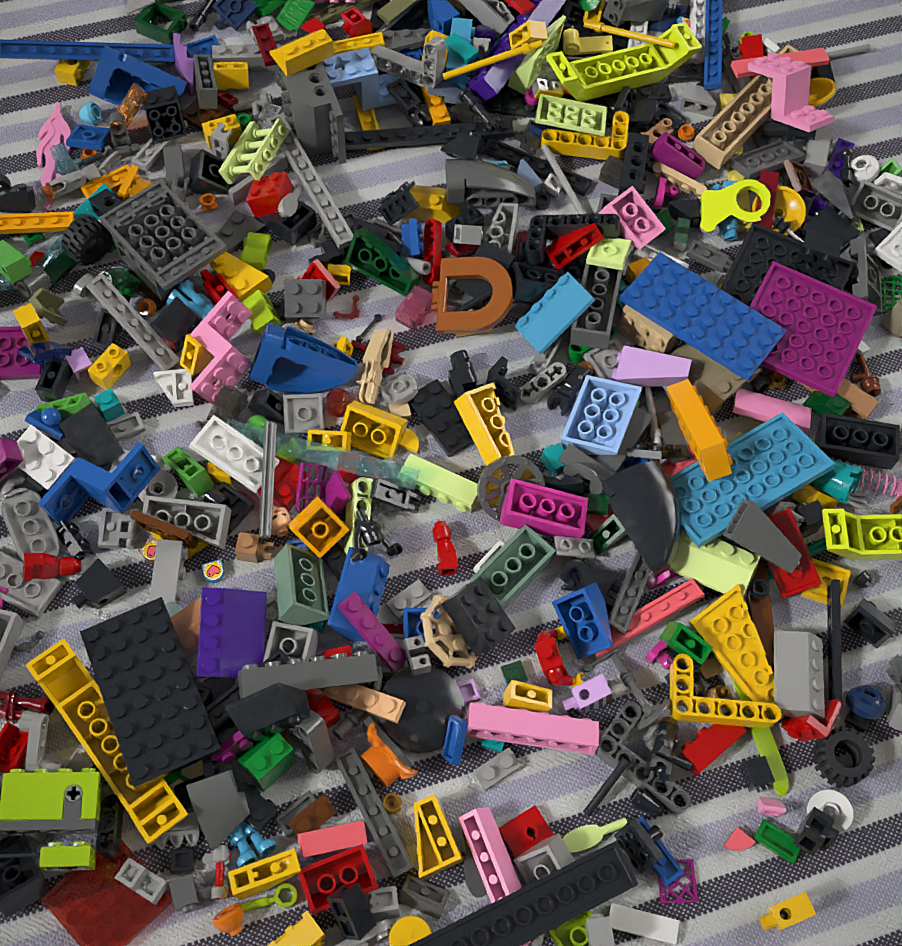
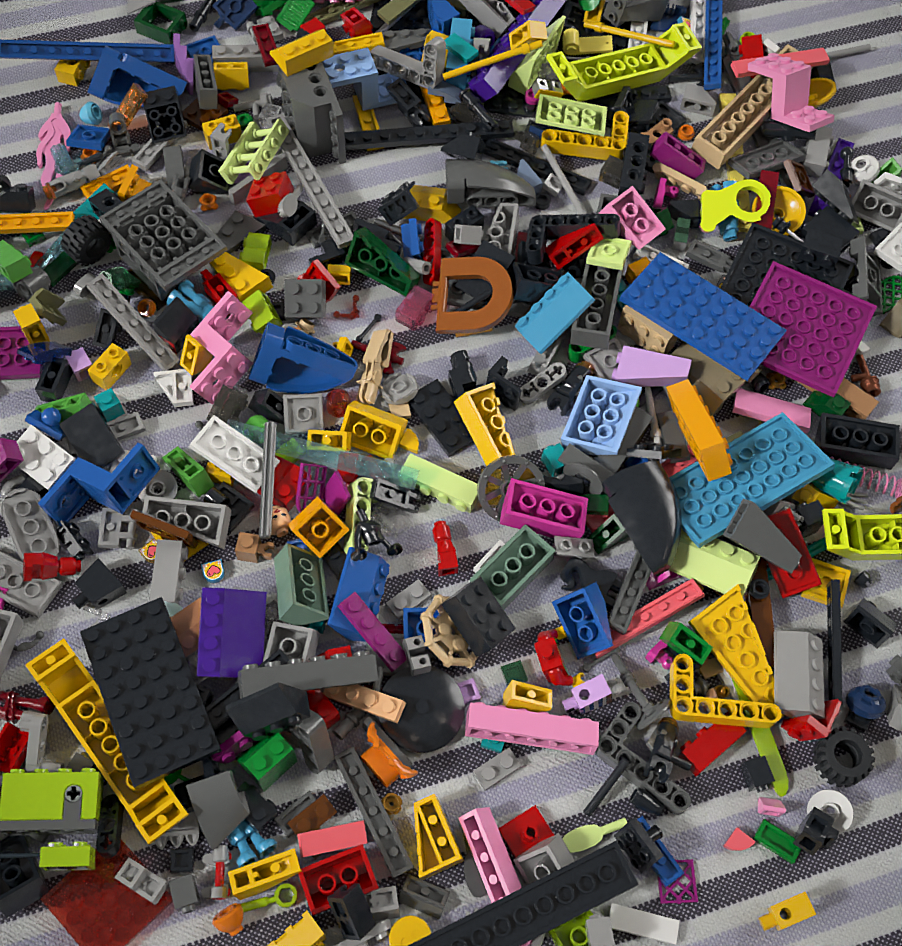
(454, 739): blue tile -> none

